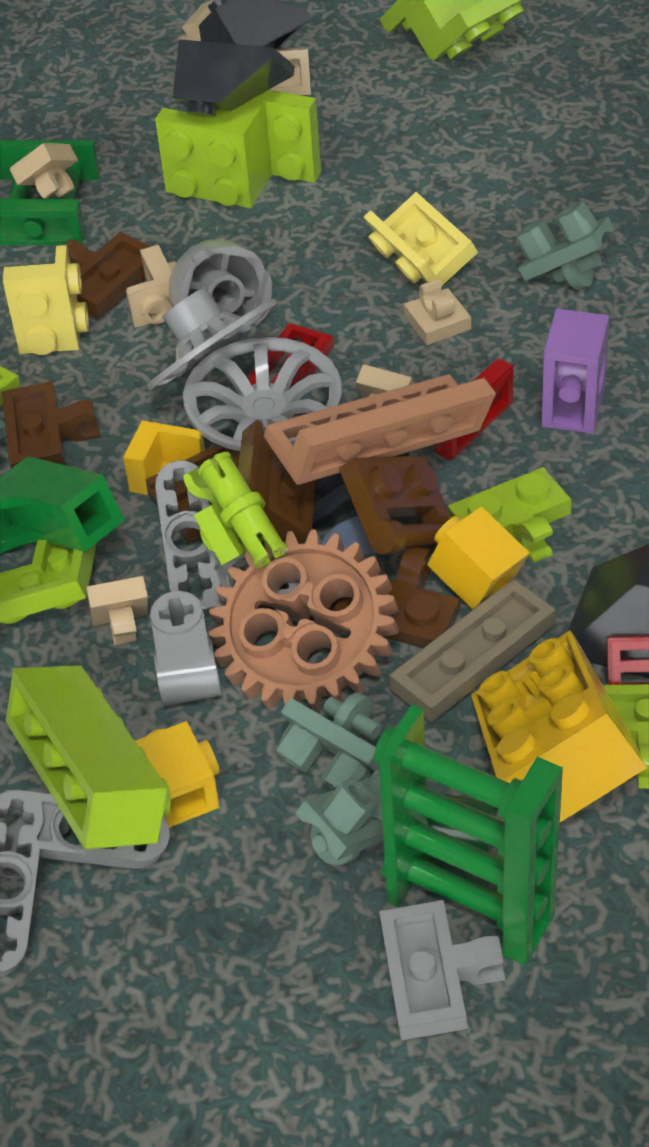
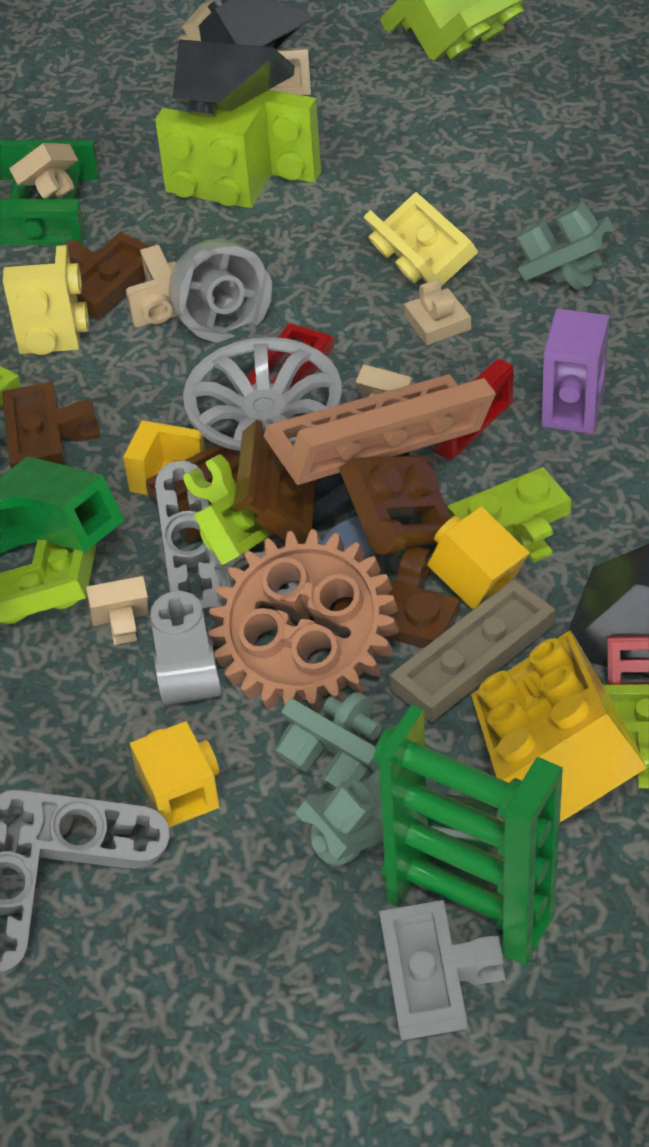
(86, 757): lime brick -> none
(194, 321): light grey wheel -> none
(242, 509): lime pin -> none

